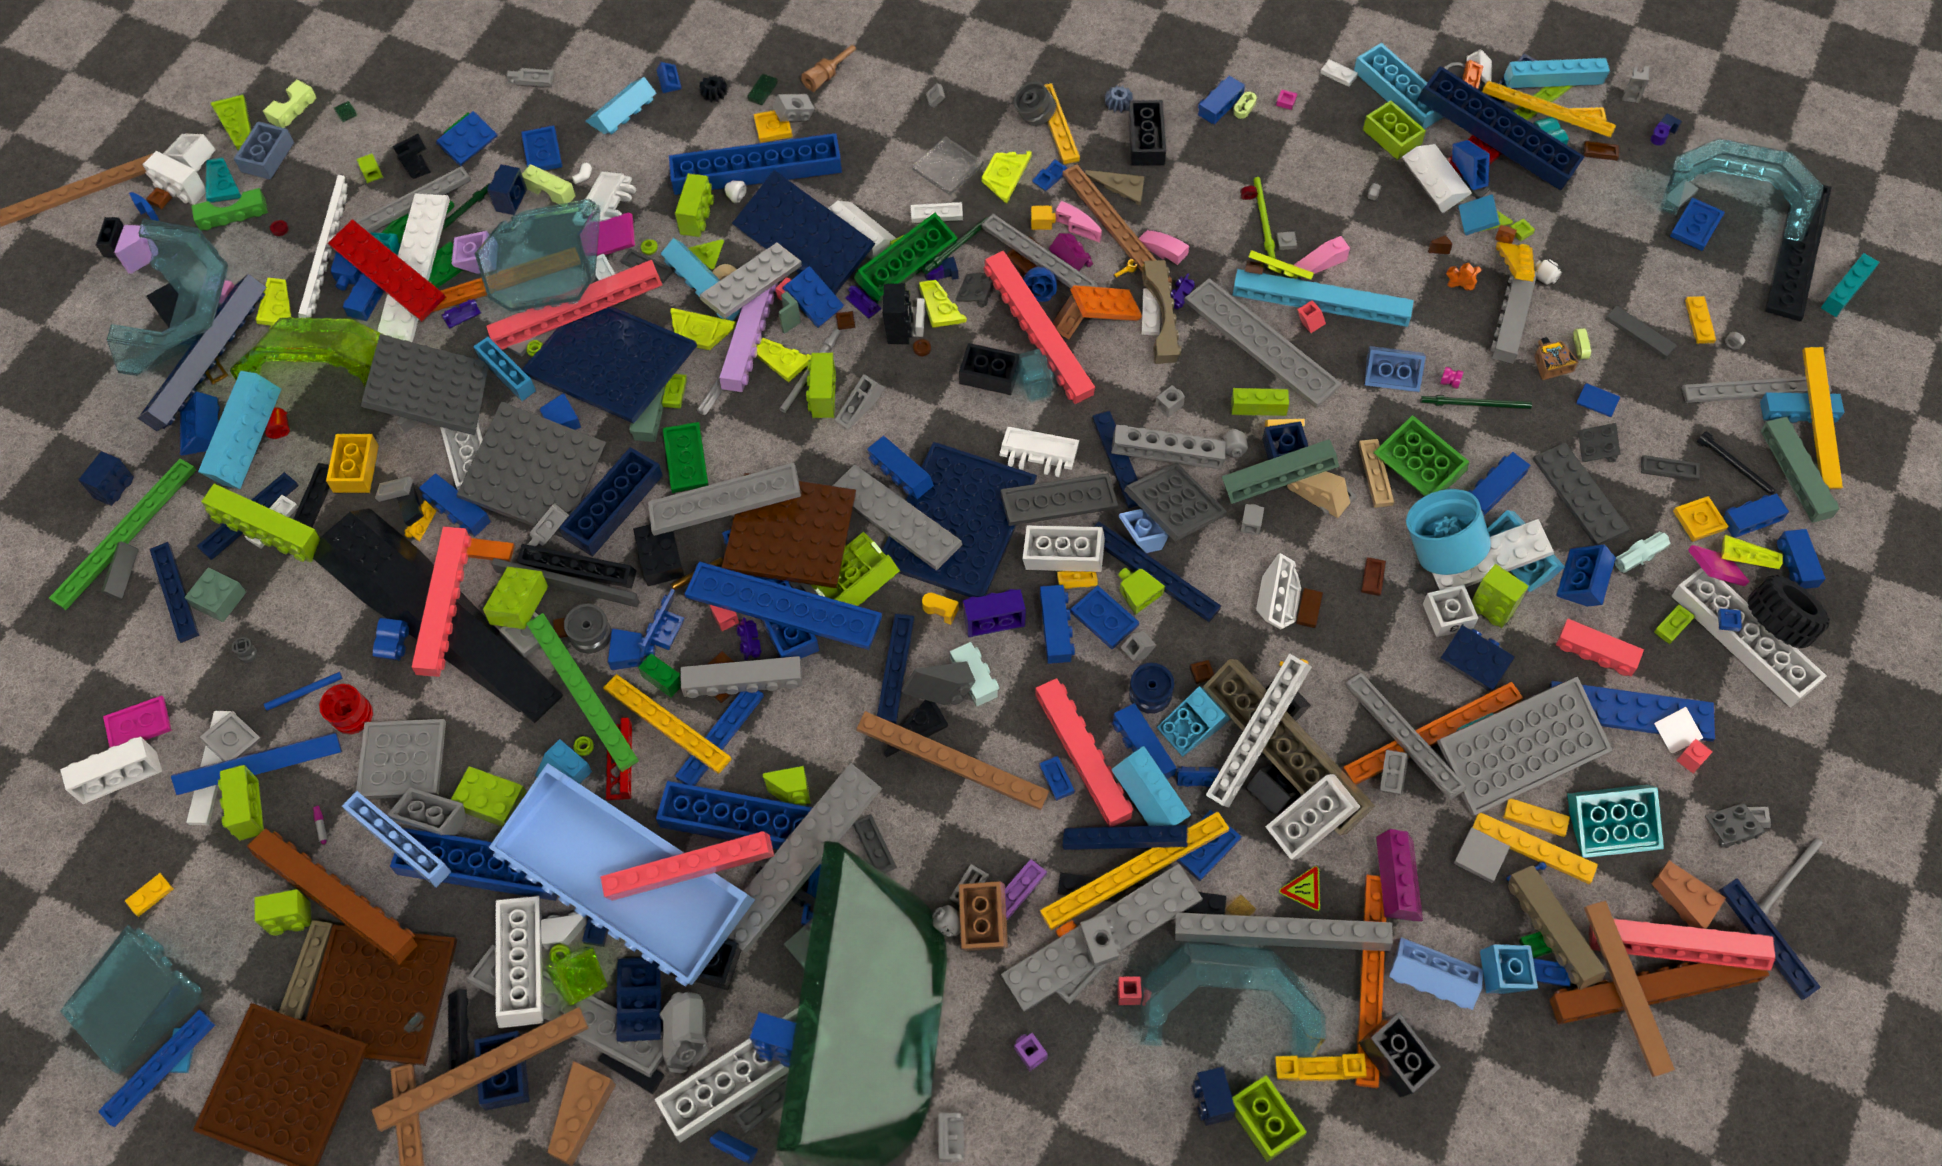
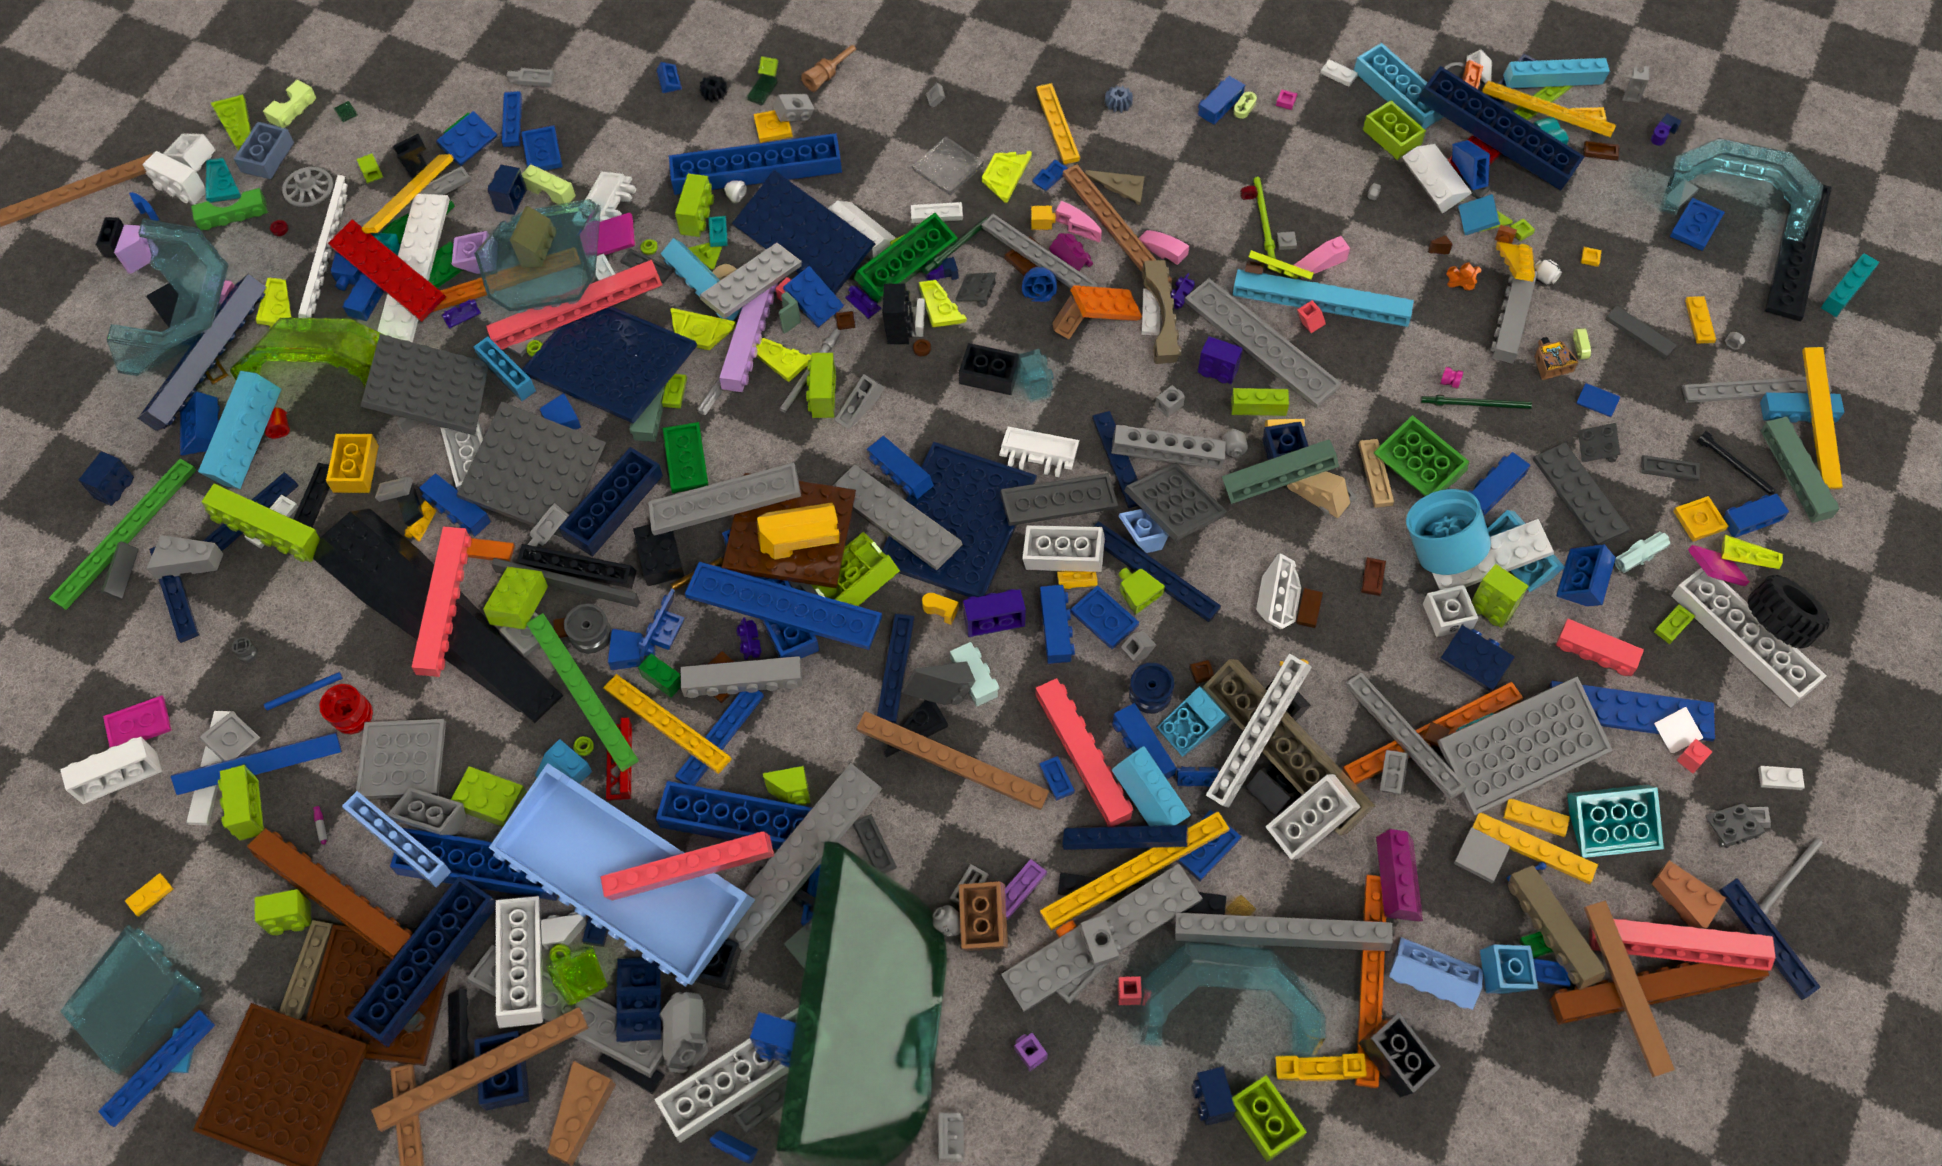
(159, 198): dark orange plate -> none
(183, 555): none -> light grey wedge
(215, 594): sand green brick -> none
(306, 182): none -> light grey wheel
(390, 639): blue brick -> none
(413, 188): none -> yellow tile
(423, 961): none -> dark blue brick
(478, 196): dark green bar -> none
(511, 119): none -> blue plate
(532, 238): none -> olive slope
(585, 171): white arm -> none
(622, 106): medium azure slope -> none
(718, 231): none -> teal plate
(724, 617): coral brick -> none
(768, 66): none -> lime tile
(797, 529): none -> yellow brick
(1035, 103): dark grey wheel -> none
(1038, 327): coral brick -> none
(1129, 268): yellow hand -> none
(1147, 132): black brick -> none
(1219, 360): none -> dark purple brick
(1252, 519): light grey brick -> none
(1305, 889): piece -> none
(1394, 368): medium blue slope -> none
(1435, 733): none -> reddish brown tile
(1591, 256): none -> yellow tile
(1729, 619): blue plate -> none
(1781, 777): none -> white plate
(1801, 558): blue brick -> none

